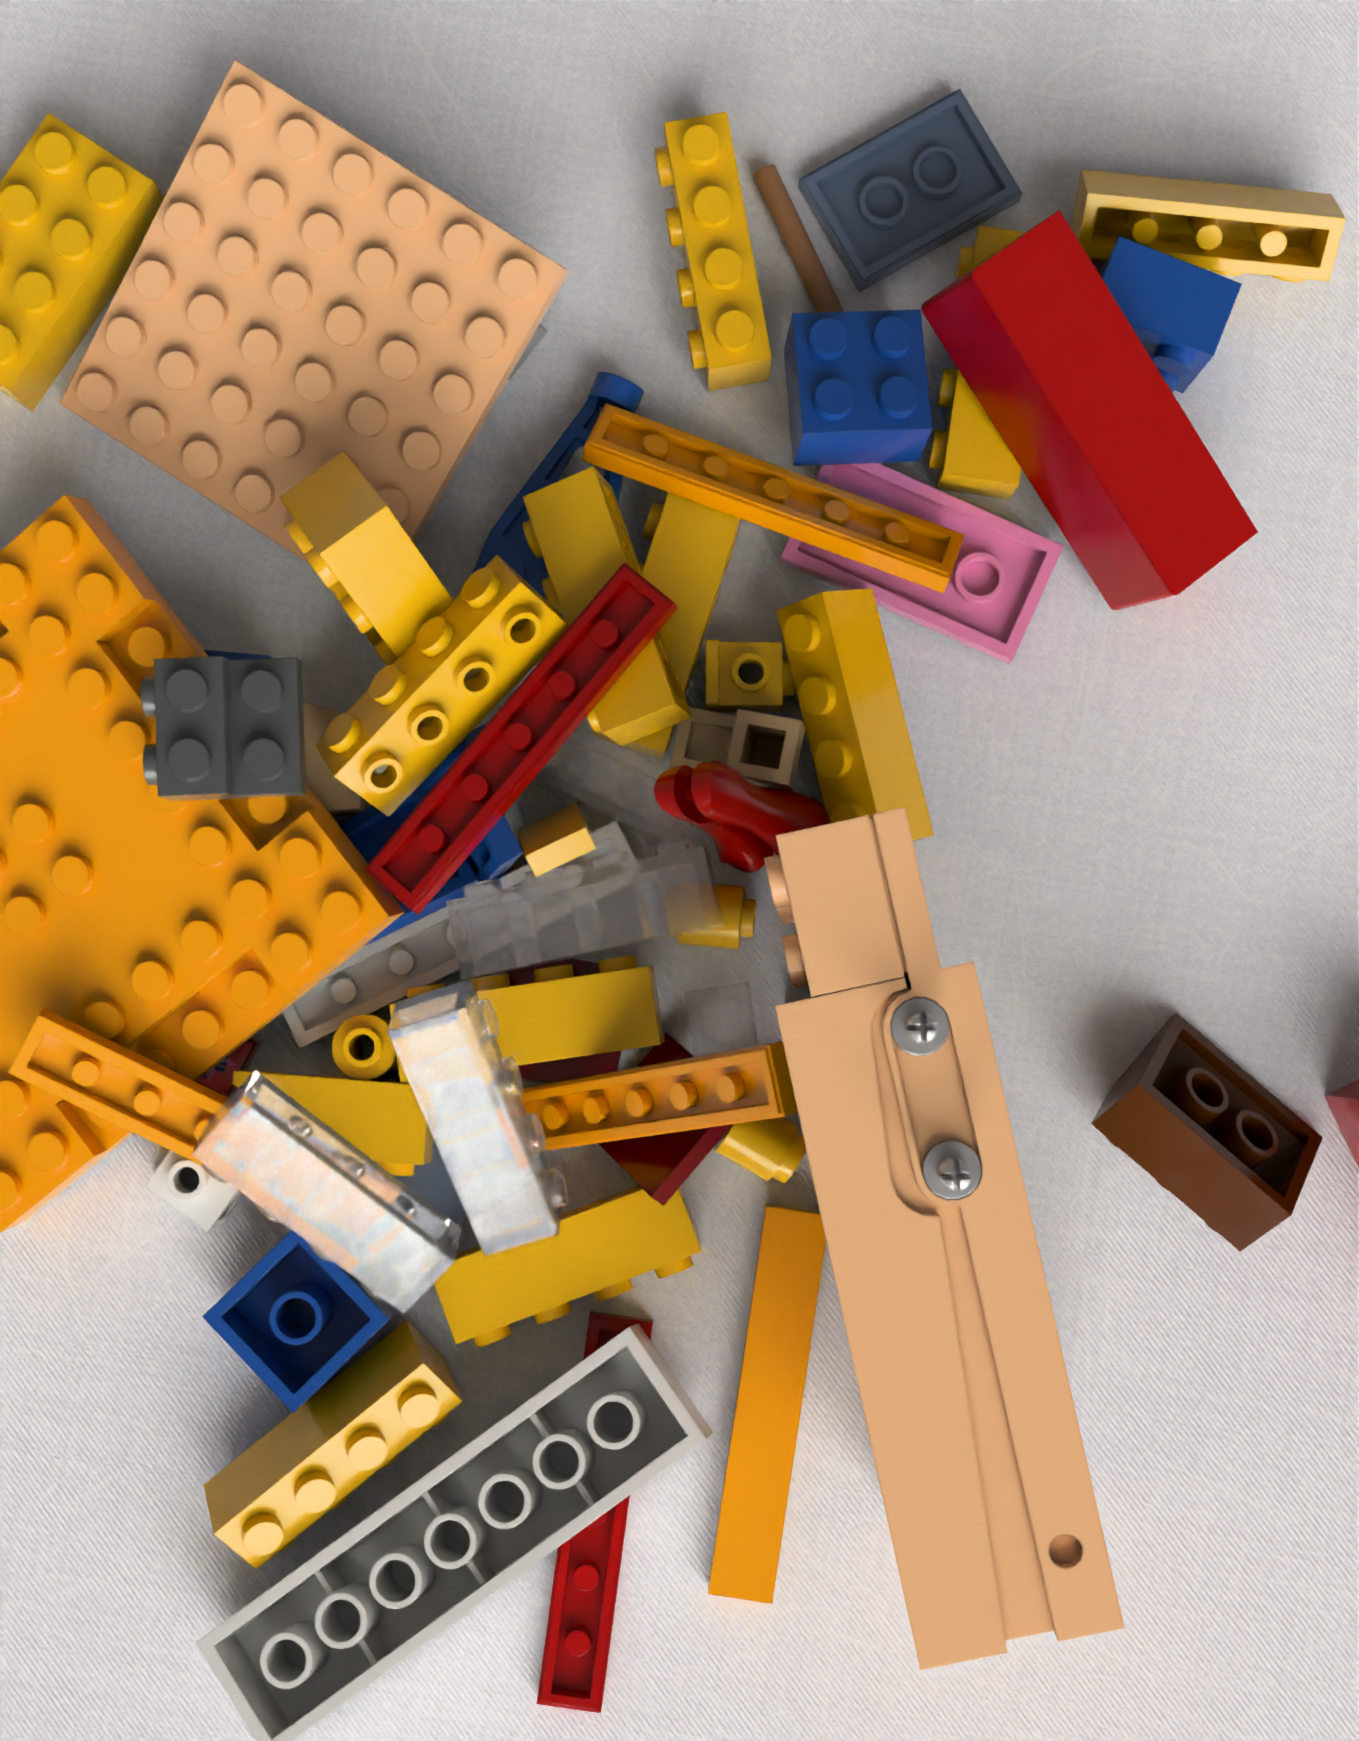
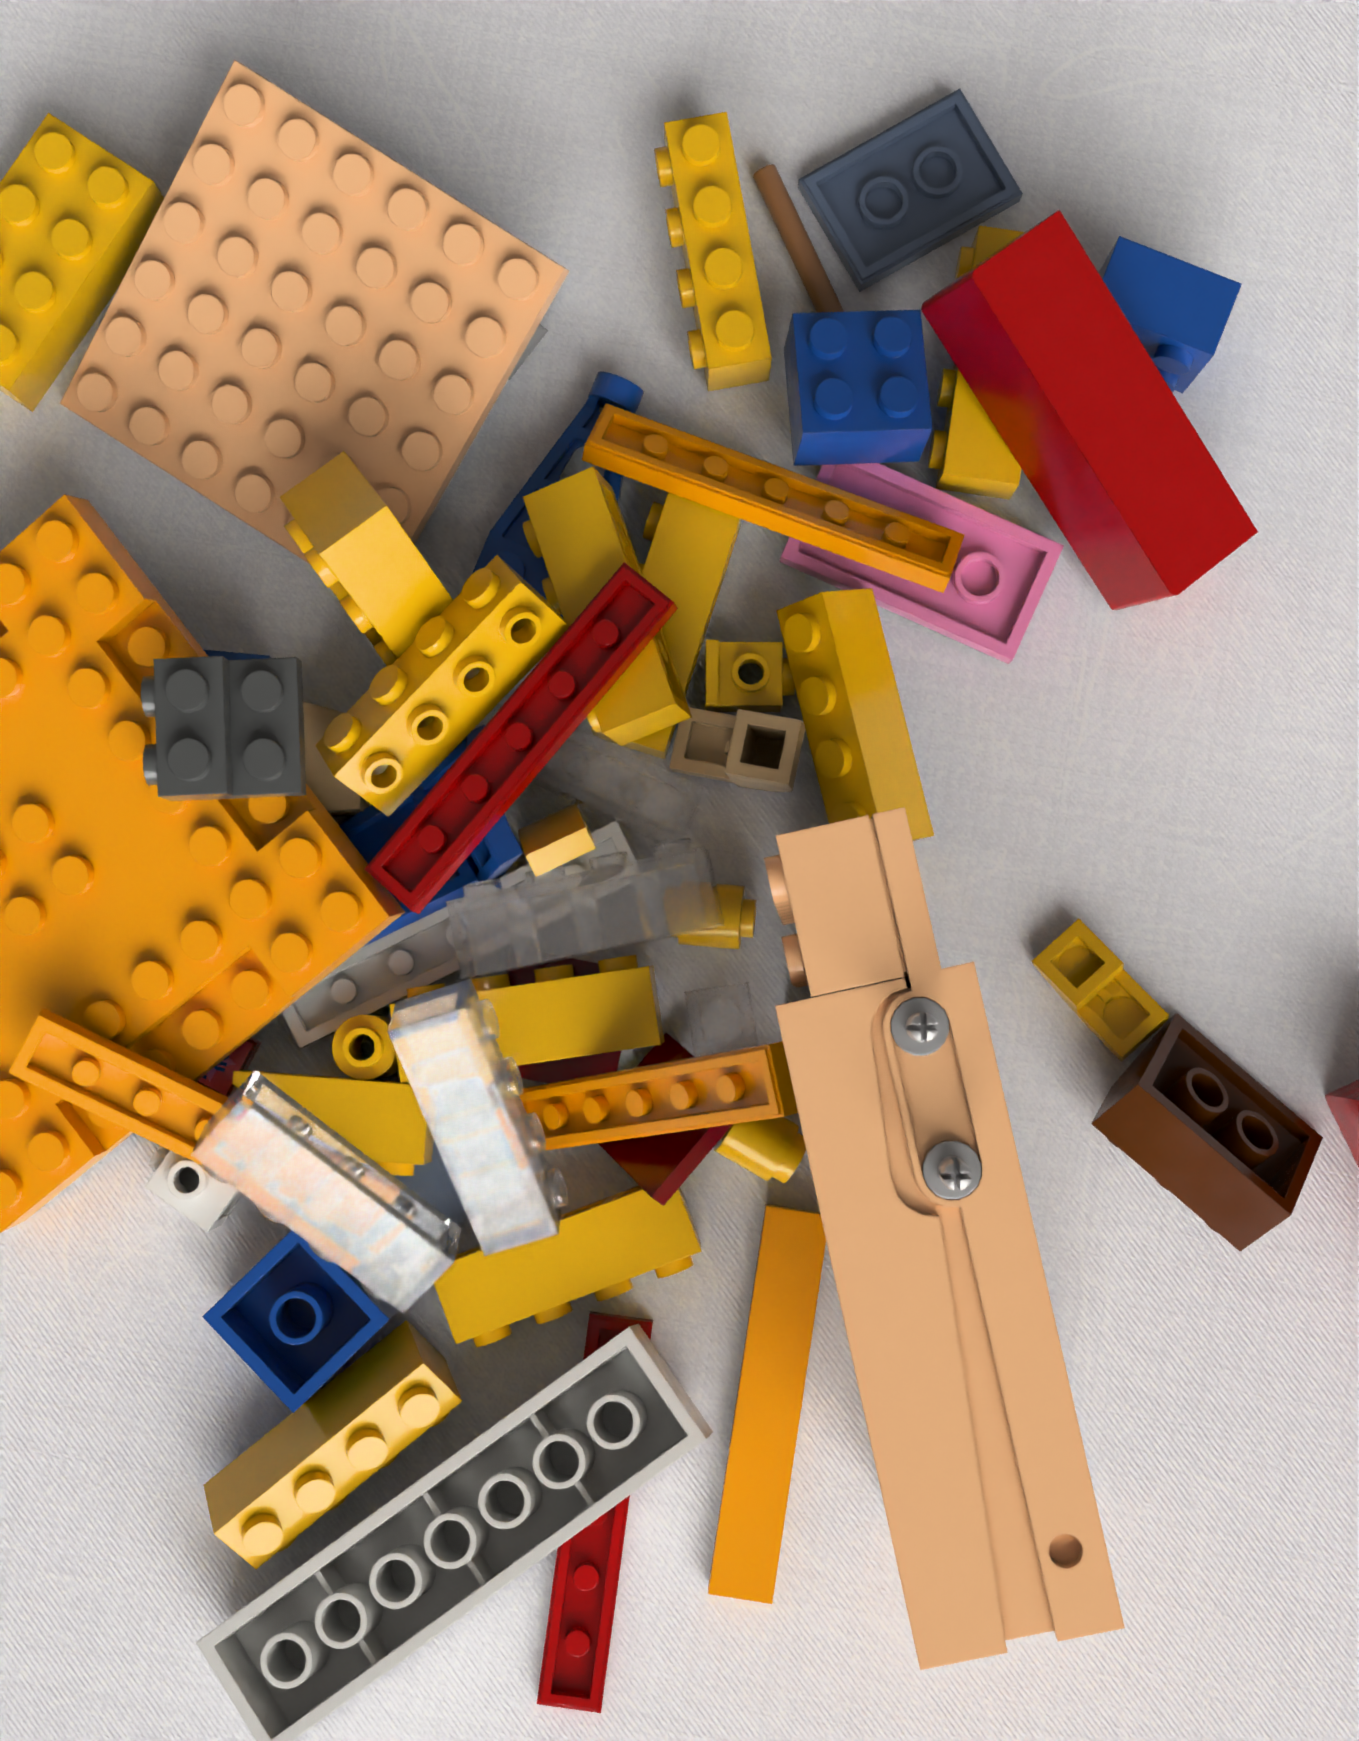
(736, 812): red piece -> none
(1100, 990): none -> yellow slope
(1211, 224): yellow brick -> none

